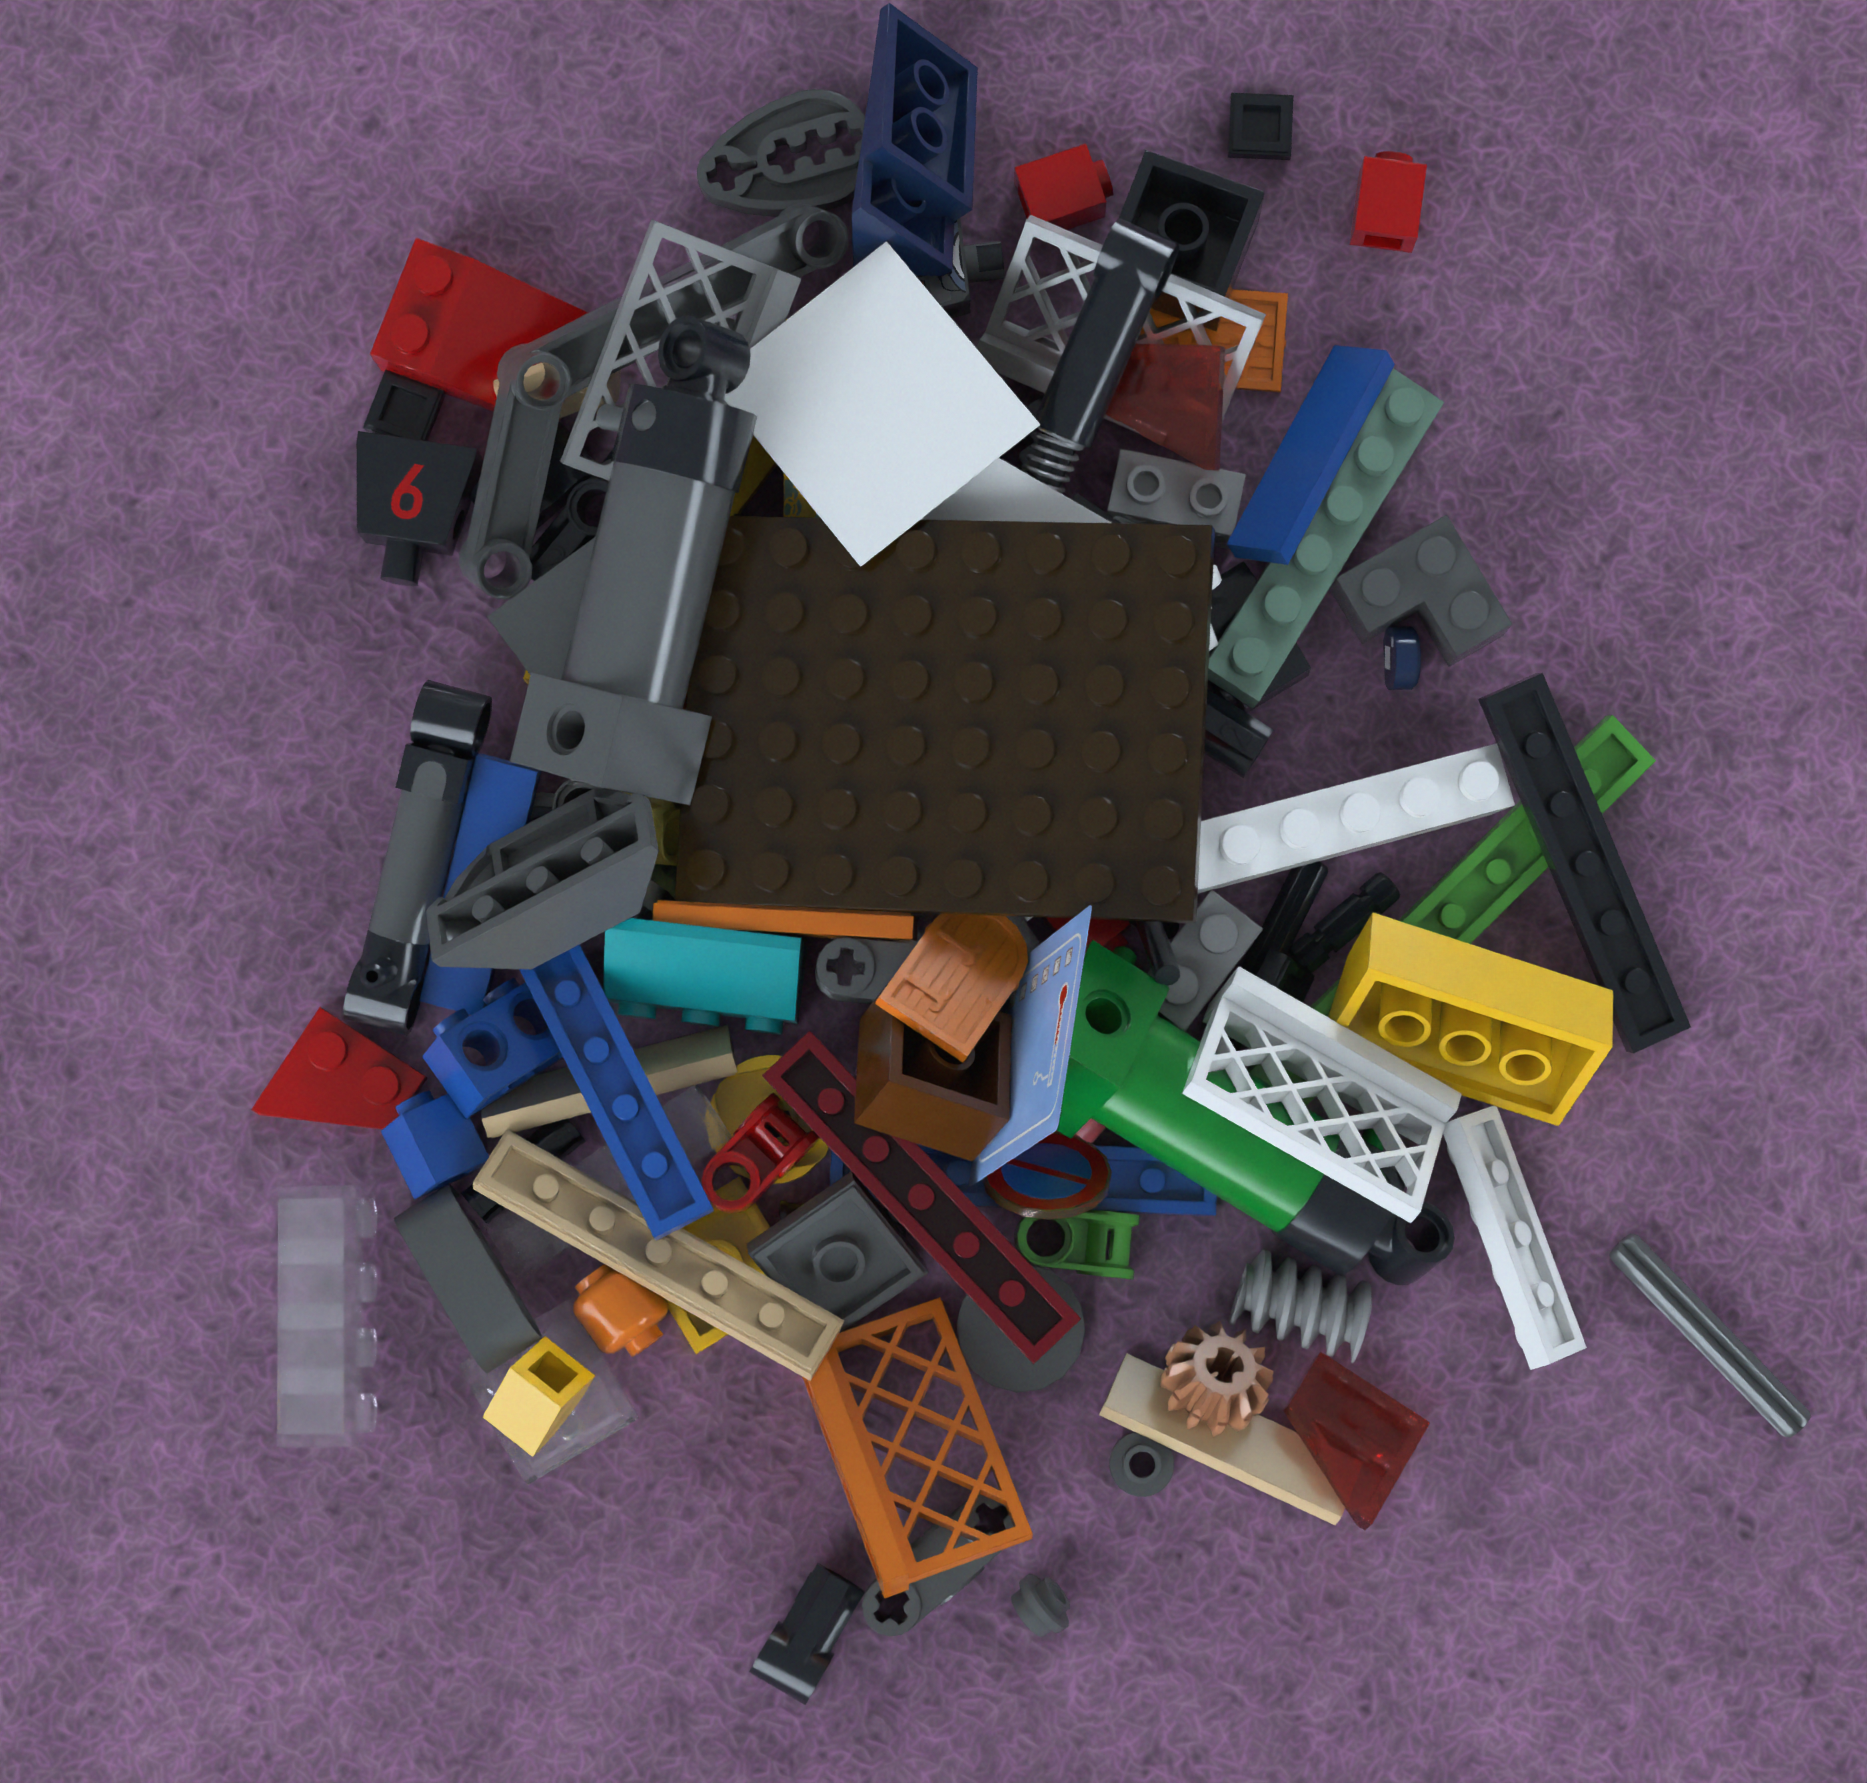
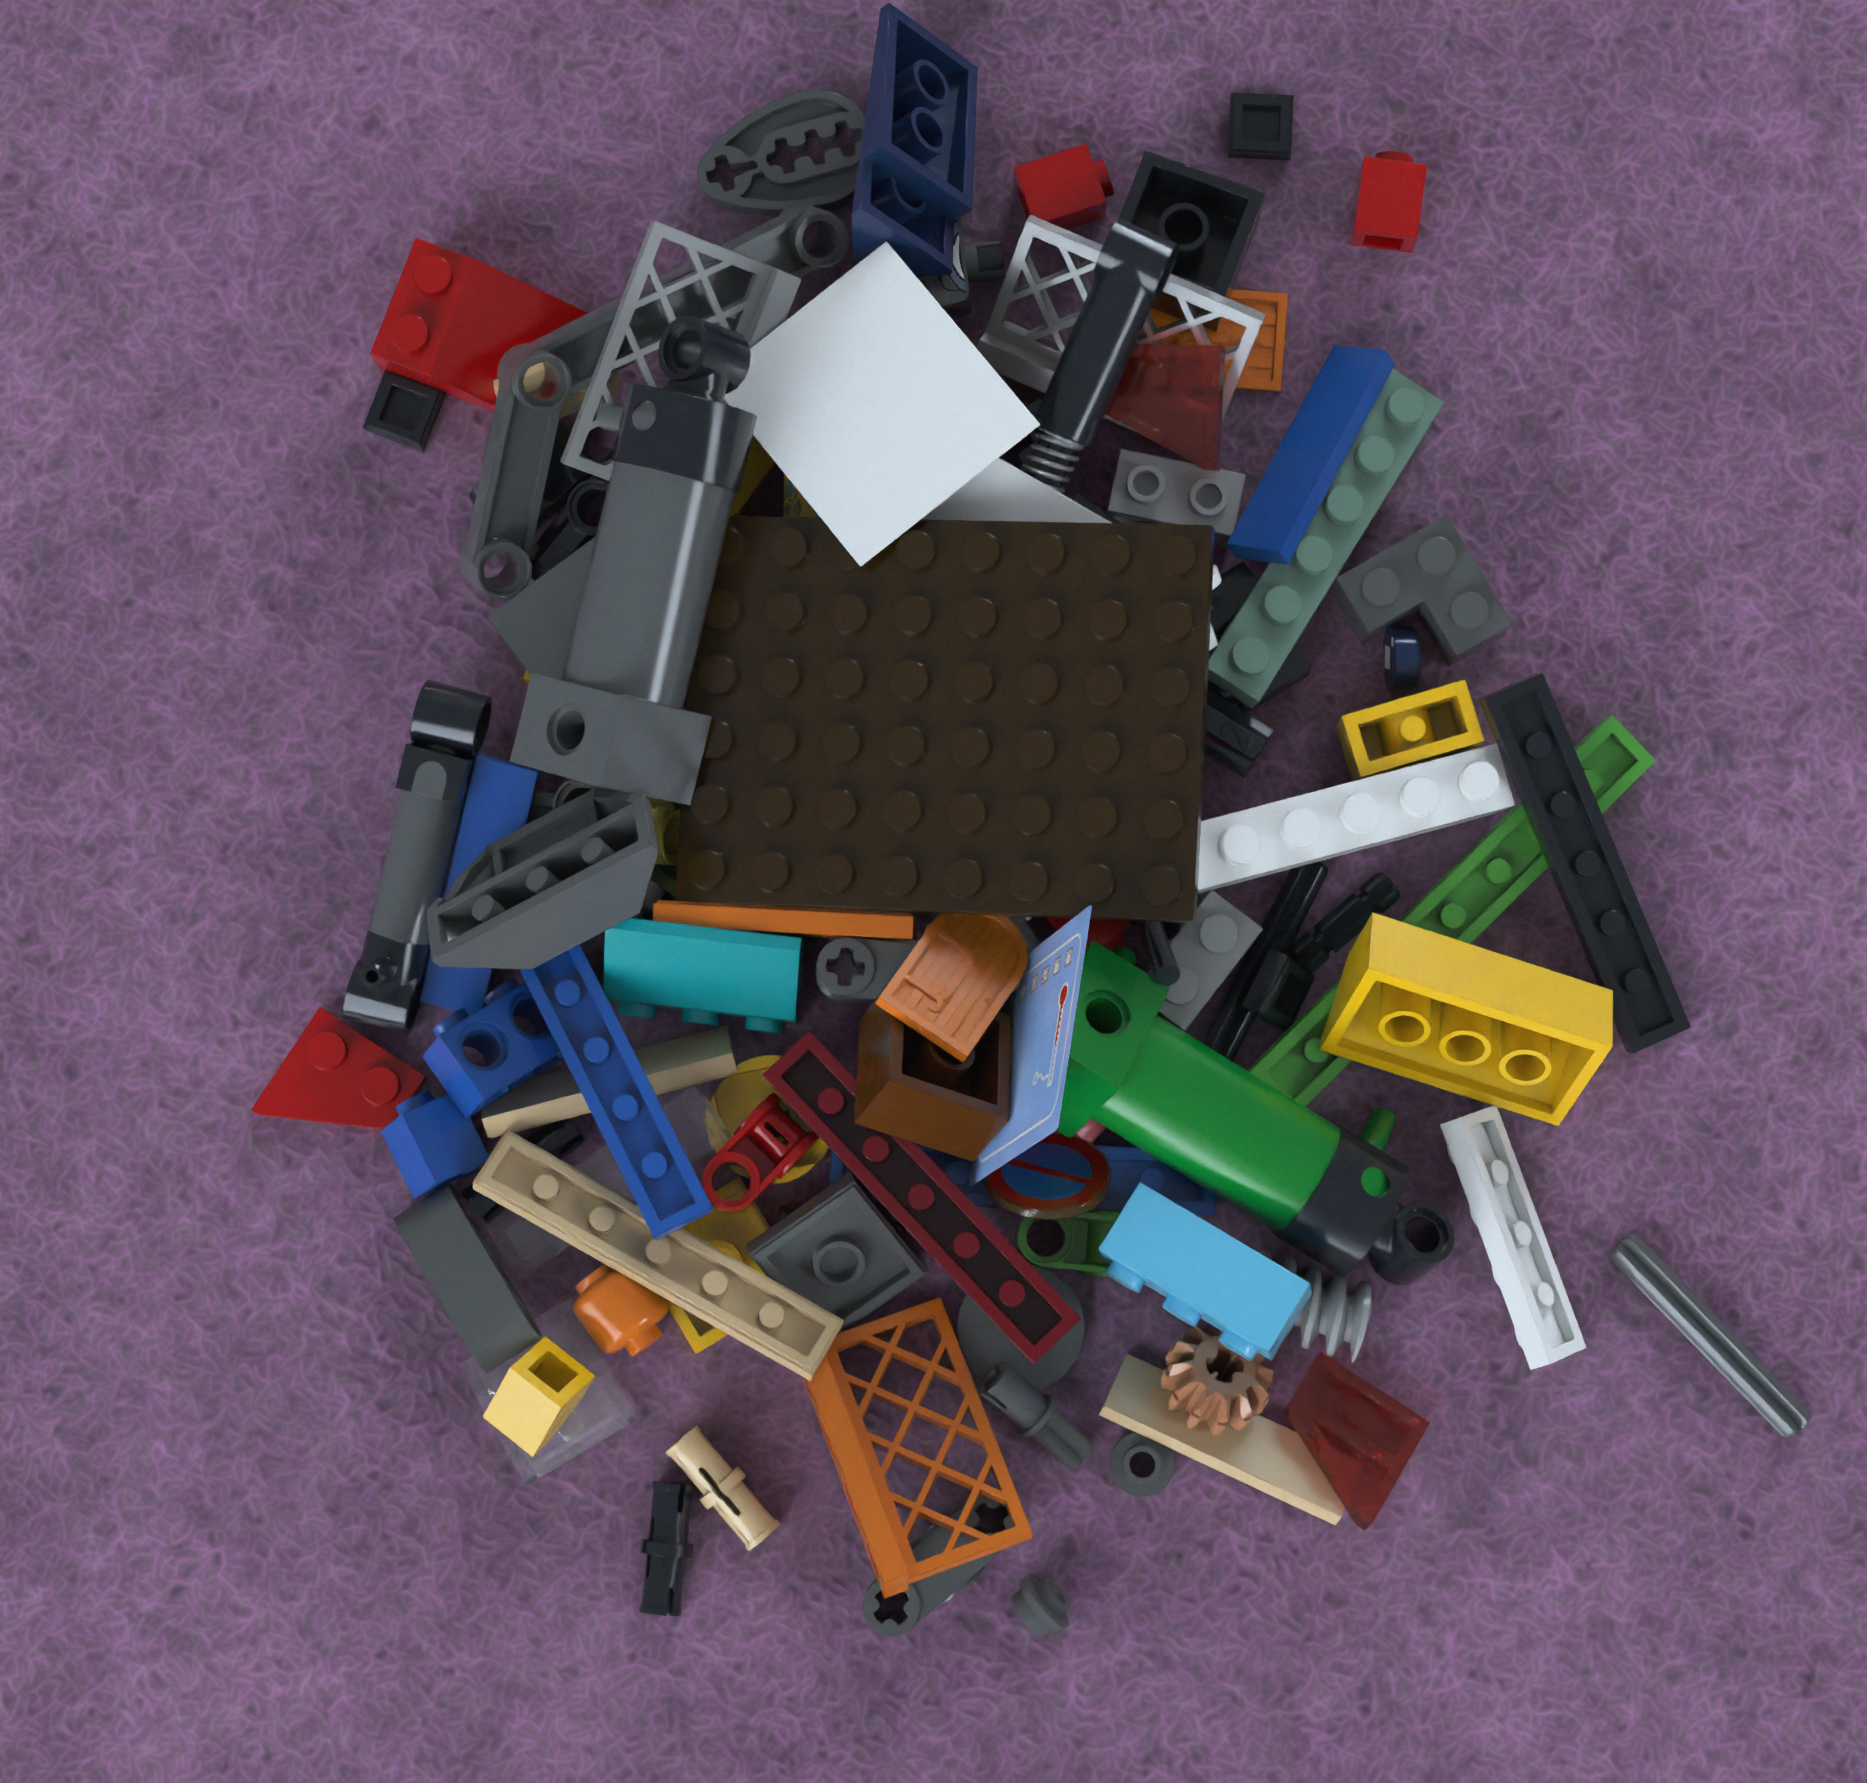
(323, 1316): clear brick -> none
(412, 499): black torso -> none
(667, 1548): none -> black pin
(722, 1488): none -> tan pin
(802, 1644): black piece -> none
(1034, 1414): none -> dark grey axle
(1204, 1274): none -> medium azure brick
(1336, 1068): white fence -> none
(1409, 731): none -> yellow brick

